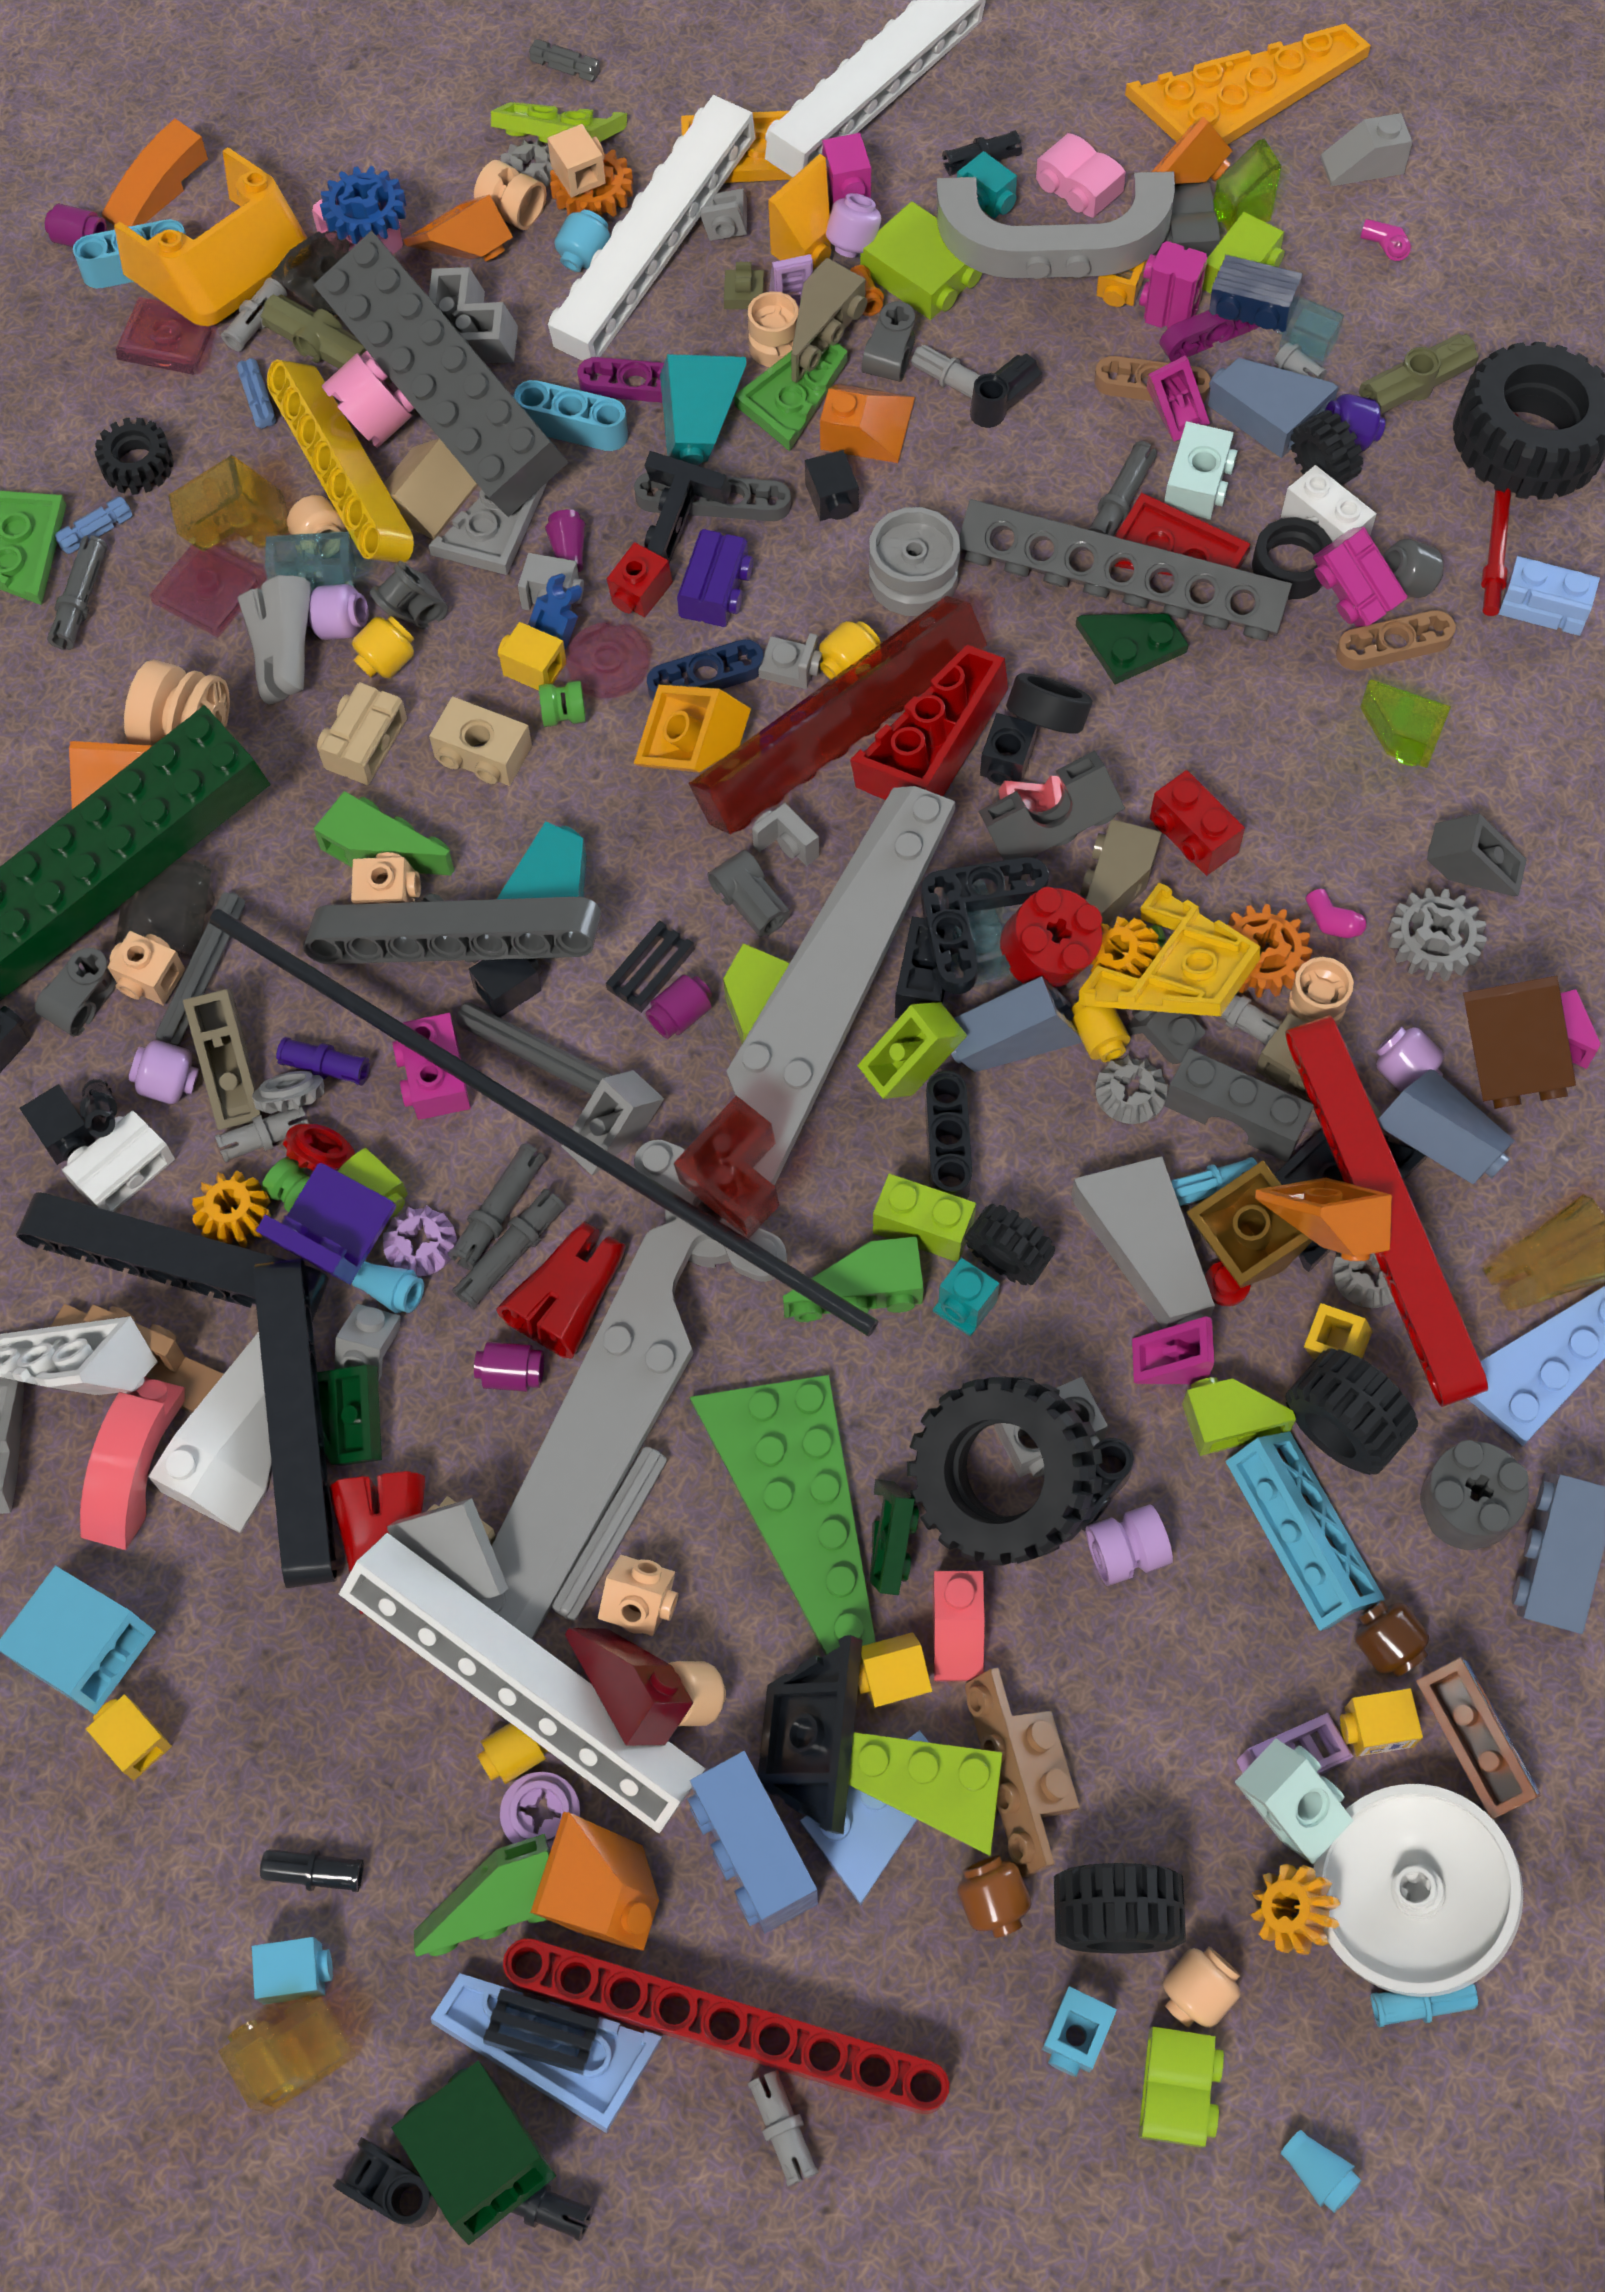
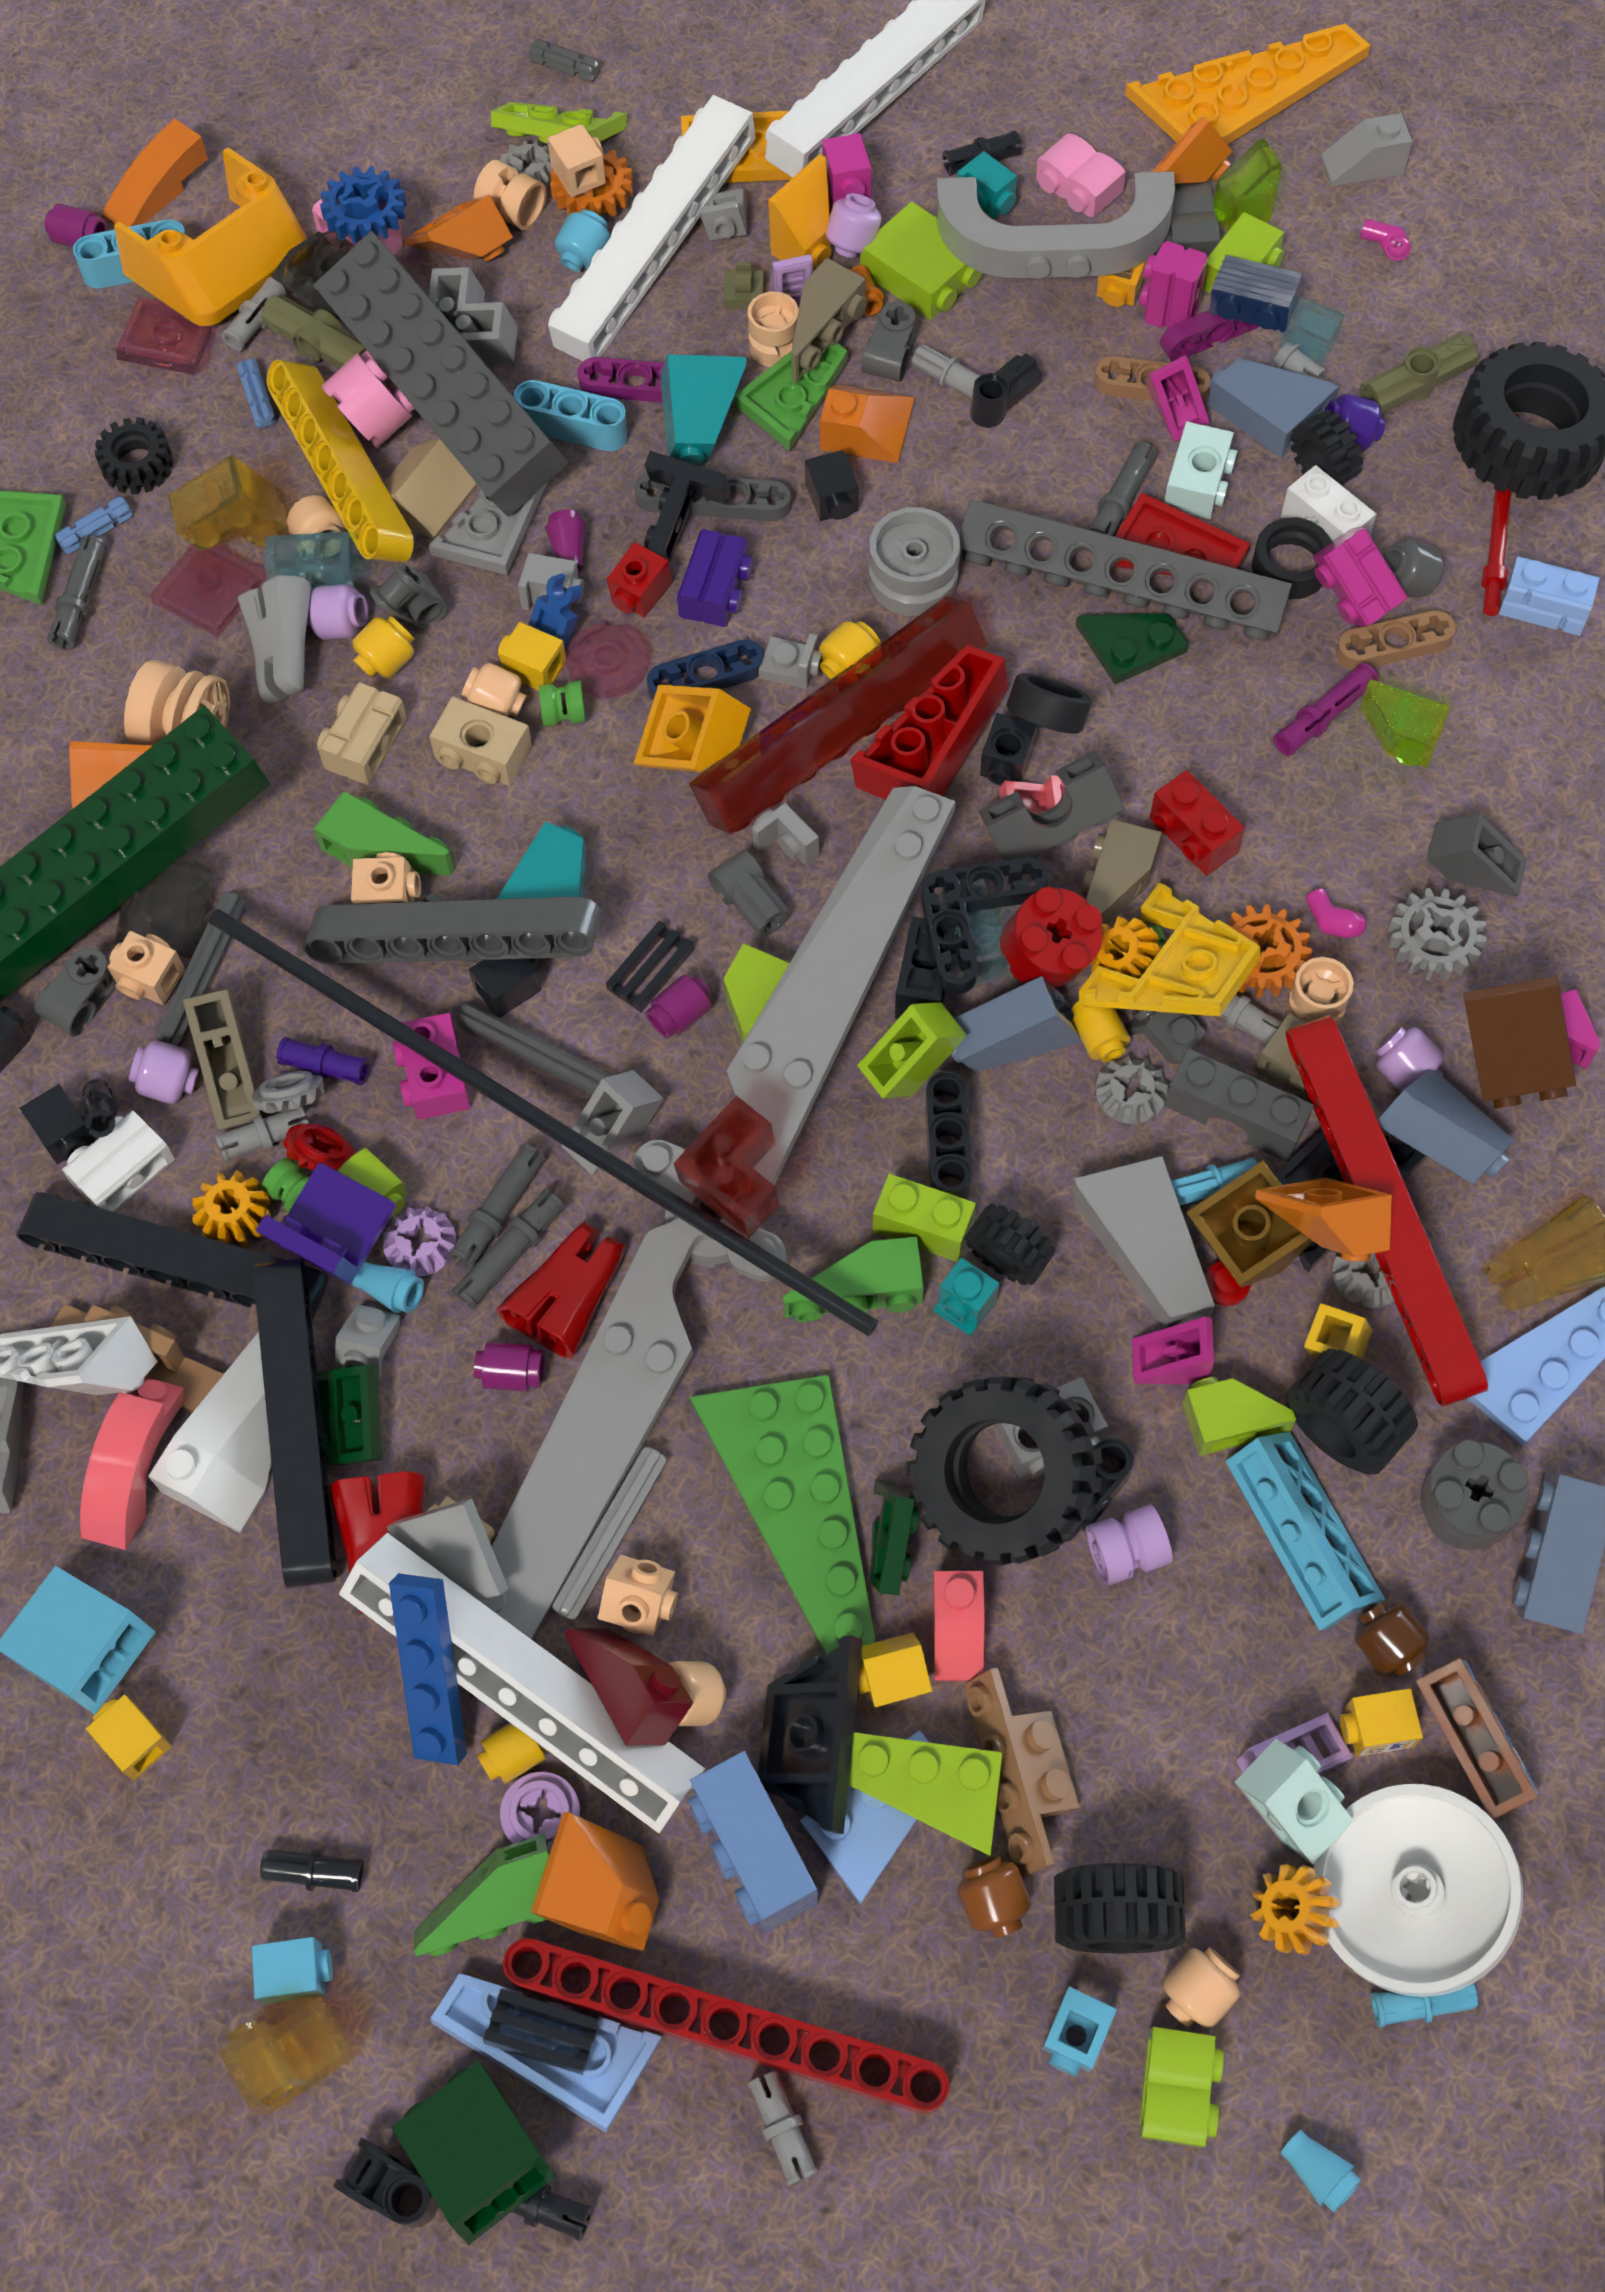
(428, 1668): none -> blue plate
(494, 690): none -> light nougat head
(1314, 718): none -> magenta pin

